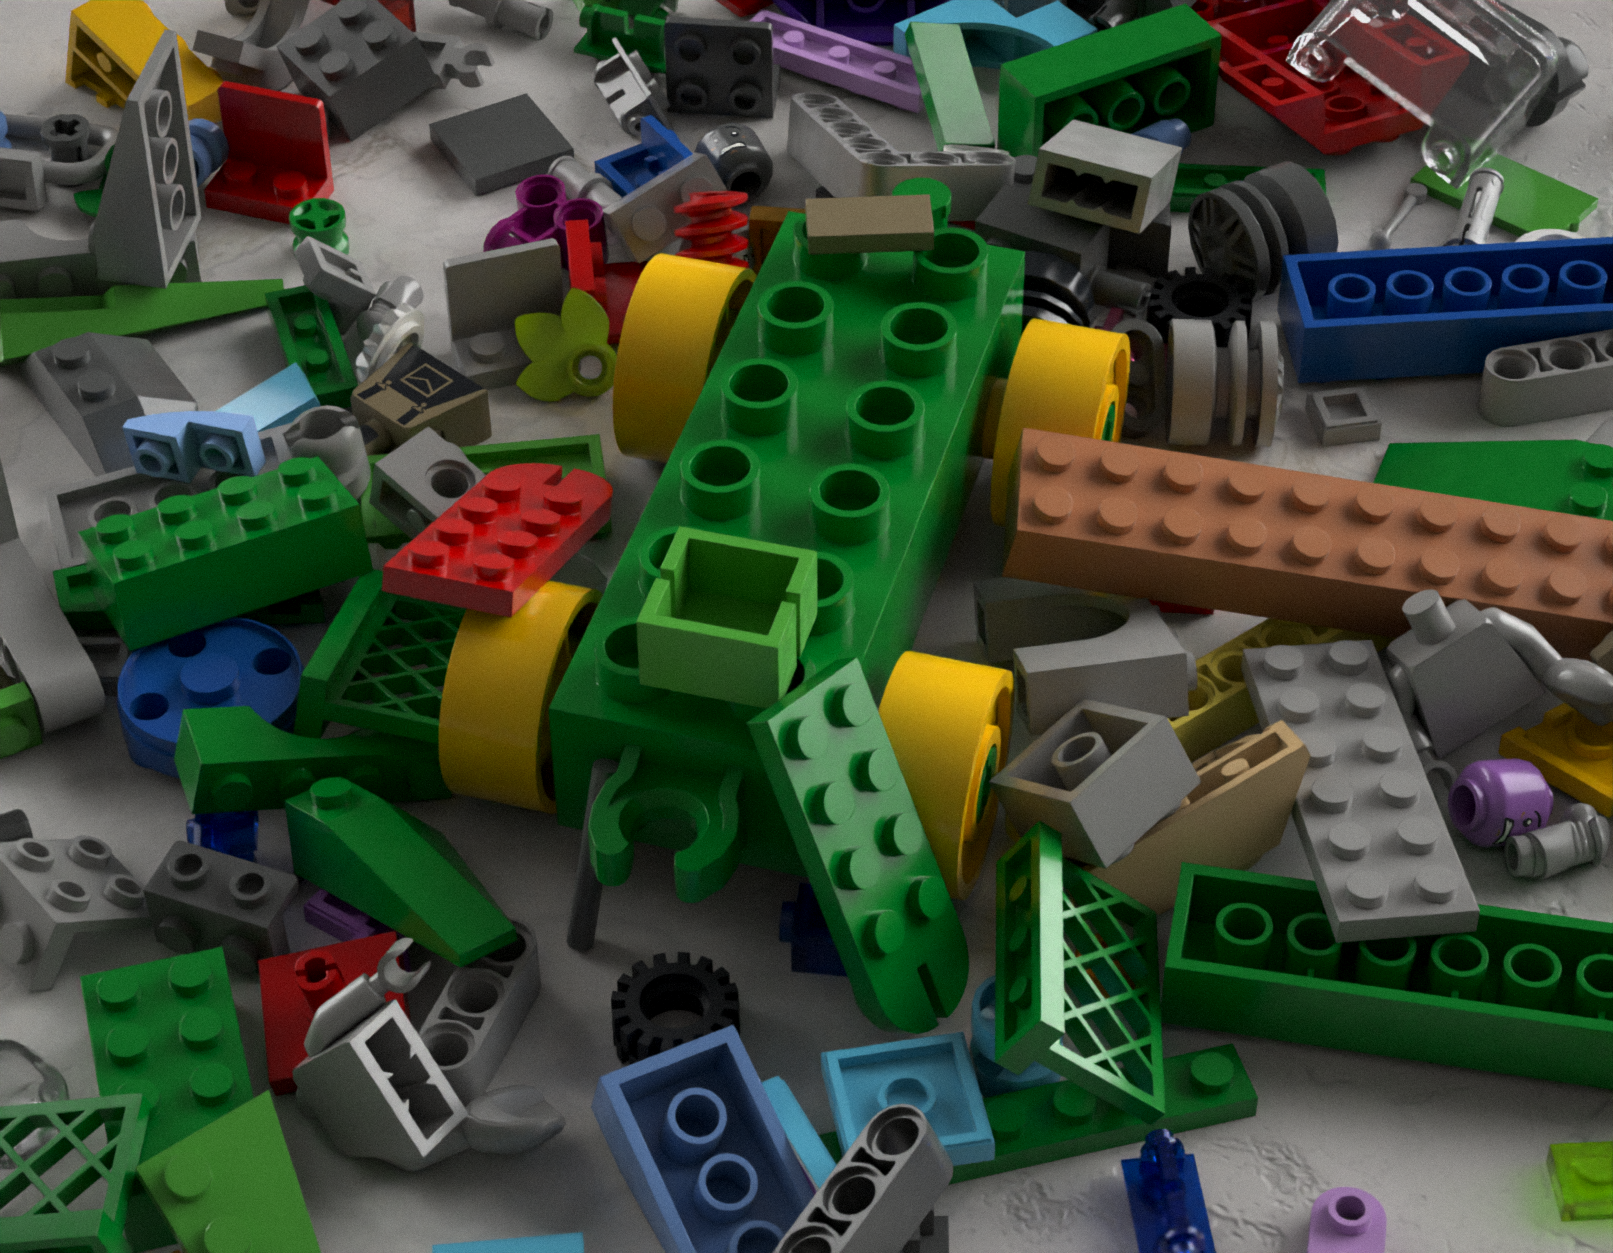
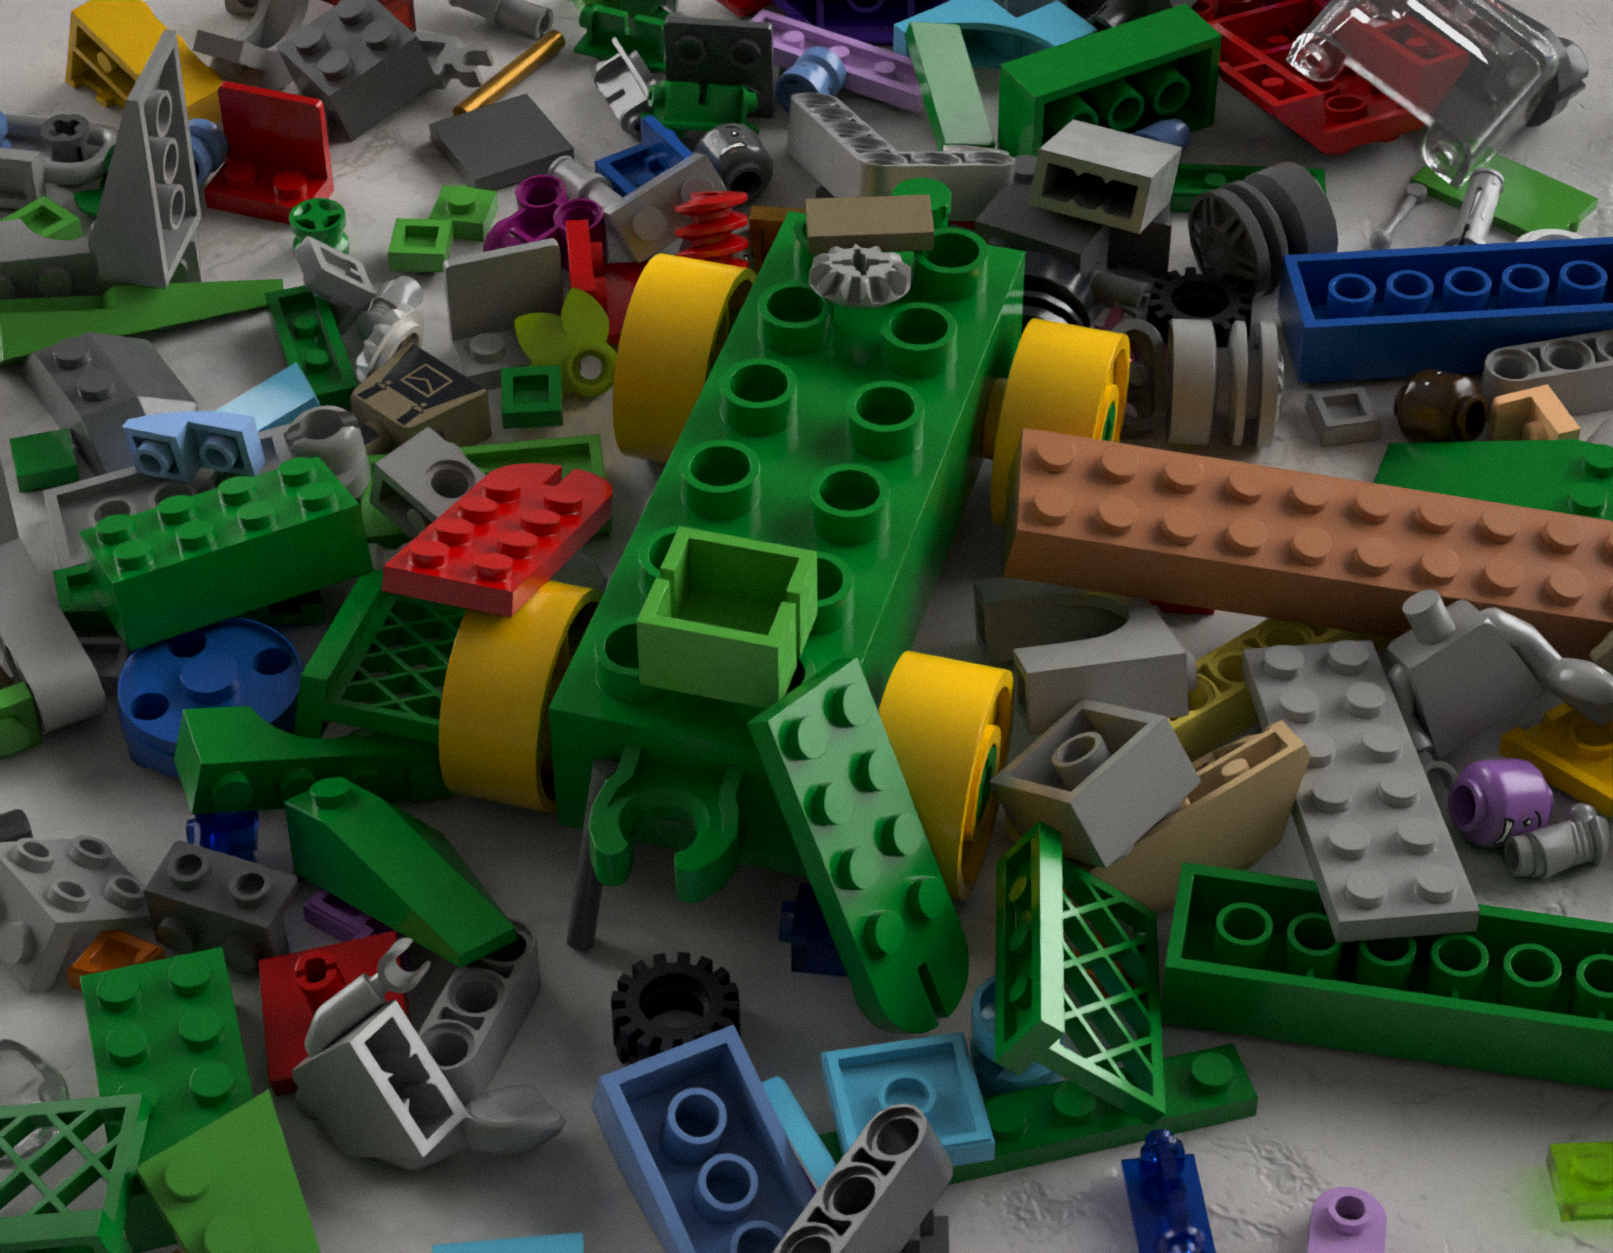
(44, 460): none -> green tile
(48, 220): none -> bright green plate
(112, 951): none -> orange tile
(420, 245): none -> bright green plate
(468, 208): none -> bright green plate
(513, 73): none -> pearl gold bar
(531, 396): none -> green plate
(680, 111): none -> green hinge
(813, 72): none -> medium blue wheel
(860, 277): none -> light grey gear
(1440, 408): none -> dark brown head
(1531, 416): none -> light nougat bracket

